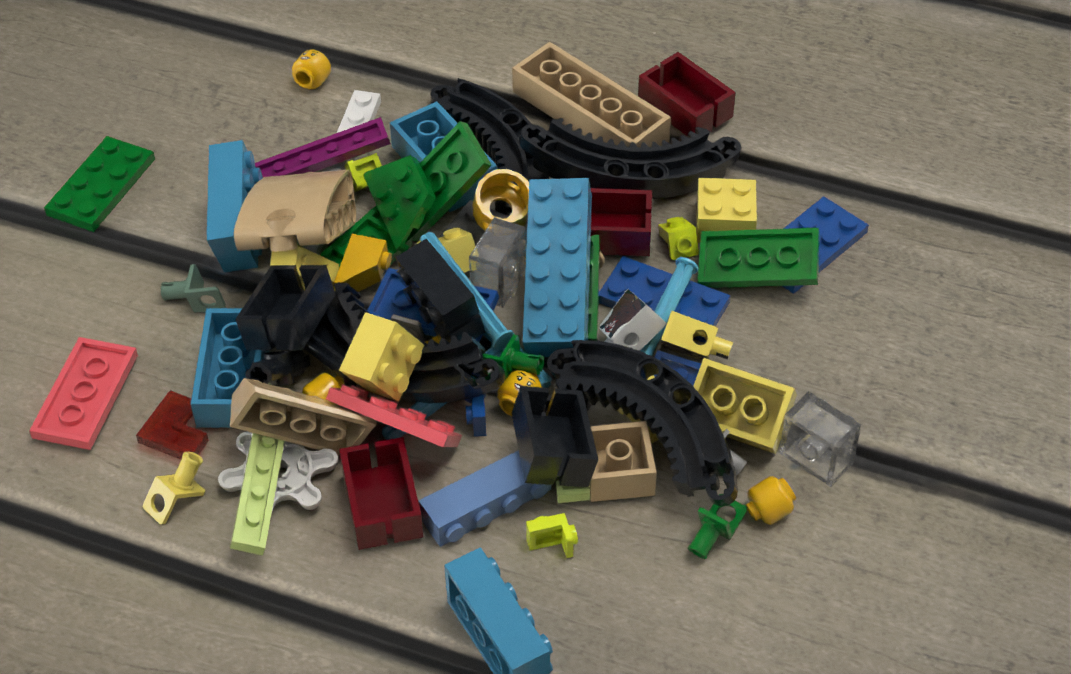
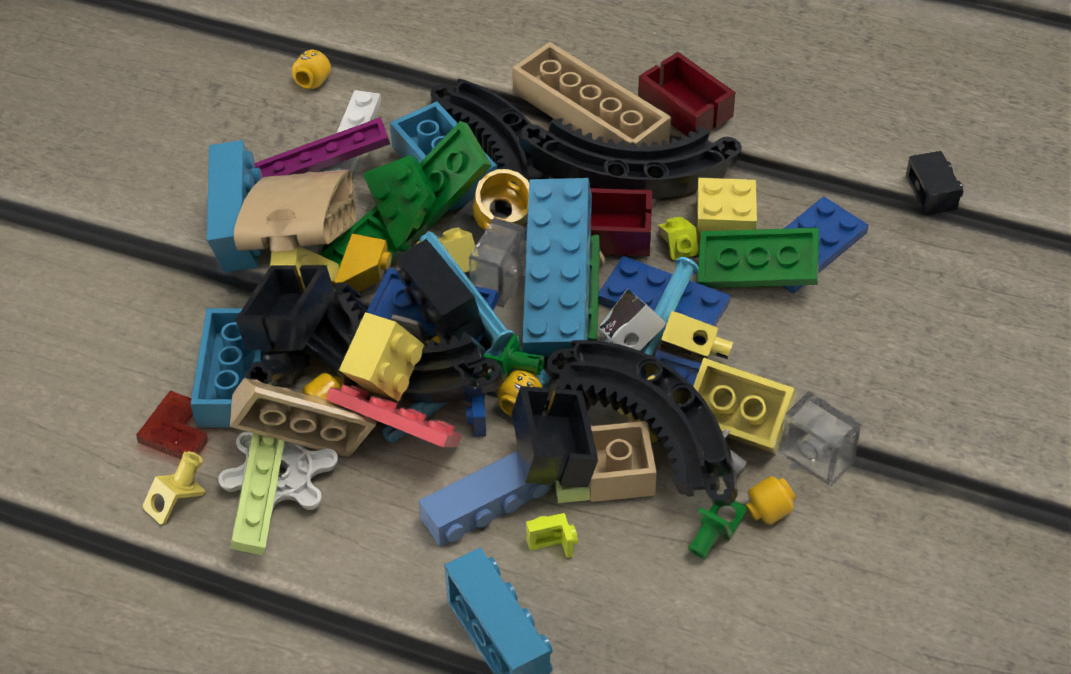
(84, 393): coral plate -> none
(99, 183): green plate -> none
(193, 290): sand green bracket -> none
(361, 166): neon yellow bracket -> none
(381, 497): dark red piece -> none
(934, 182): none -> black brick

